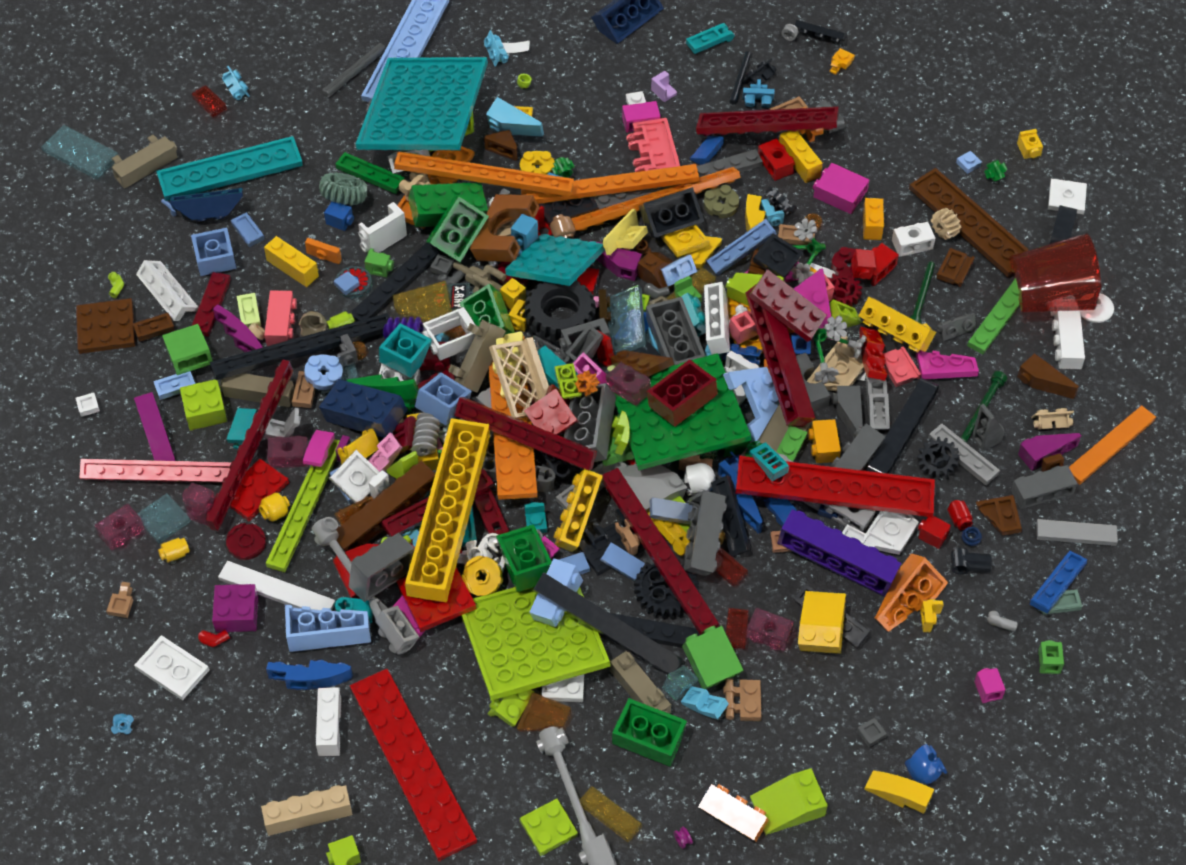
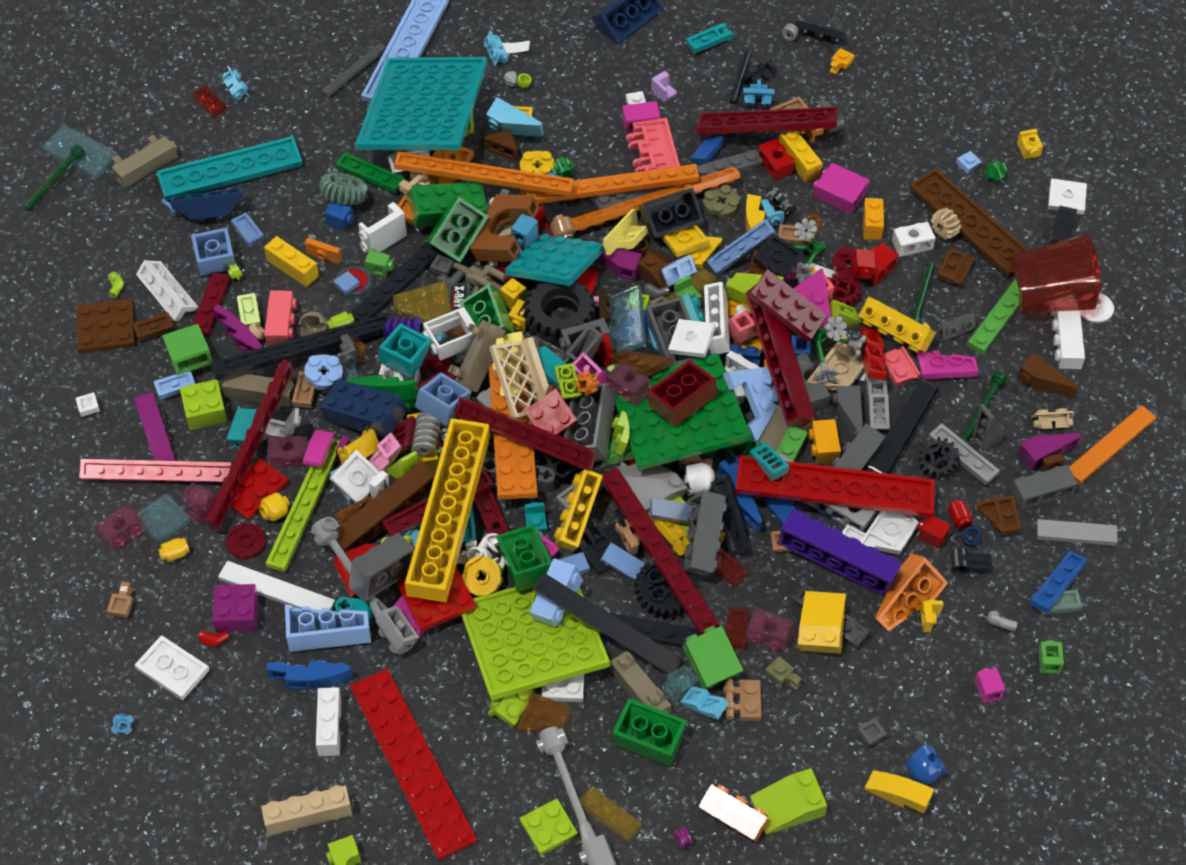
(75, 153): none -> dark green piece
(235, 272): none -> lime plate
(511, 78): none -> light grey hinge
(691, 338): none -> white plate
(783, 672): none -> olive plate

